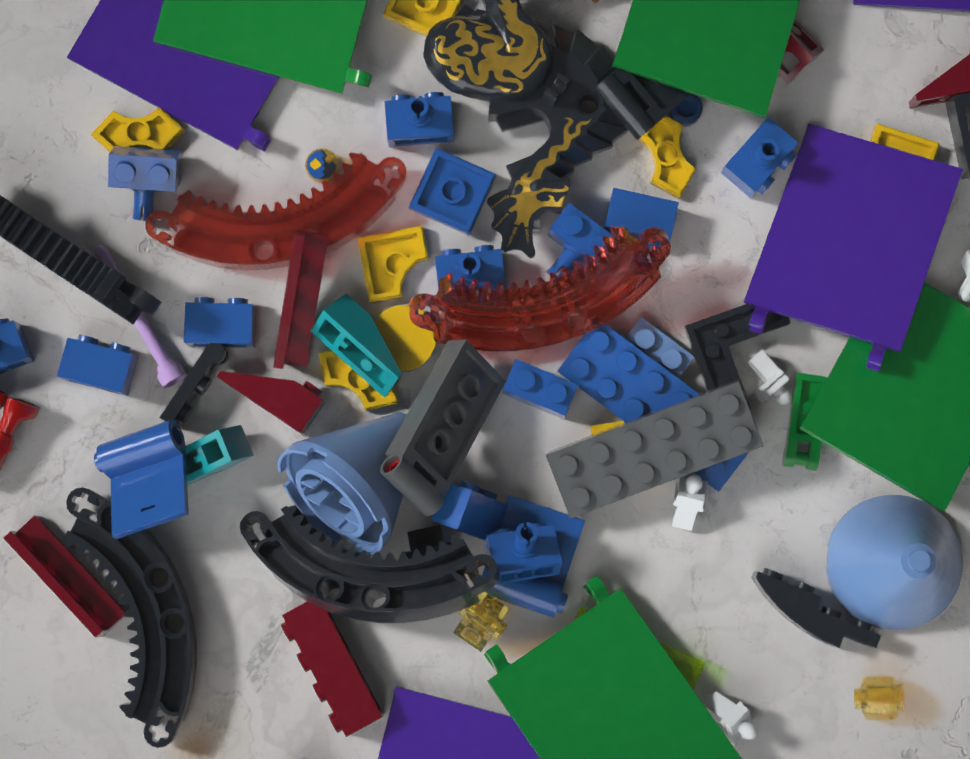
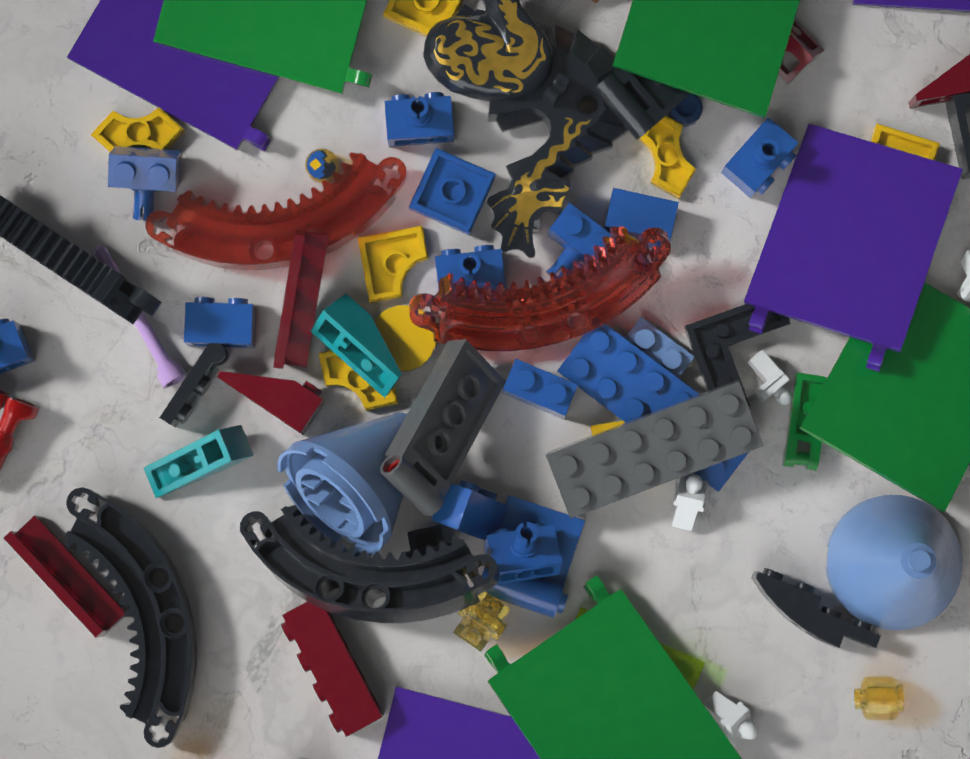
(97, 365): blue brick -> none
(145, 477): blue door -> none

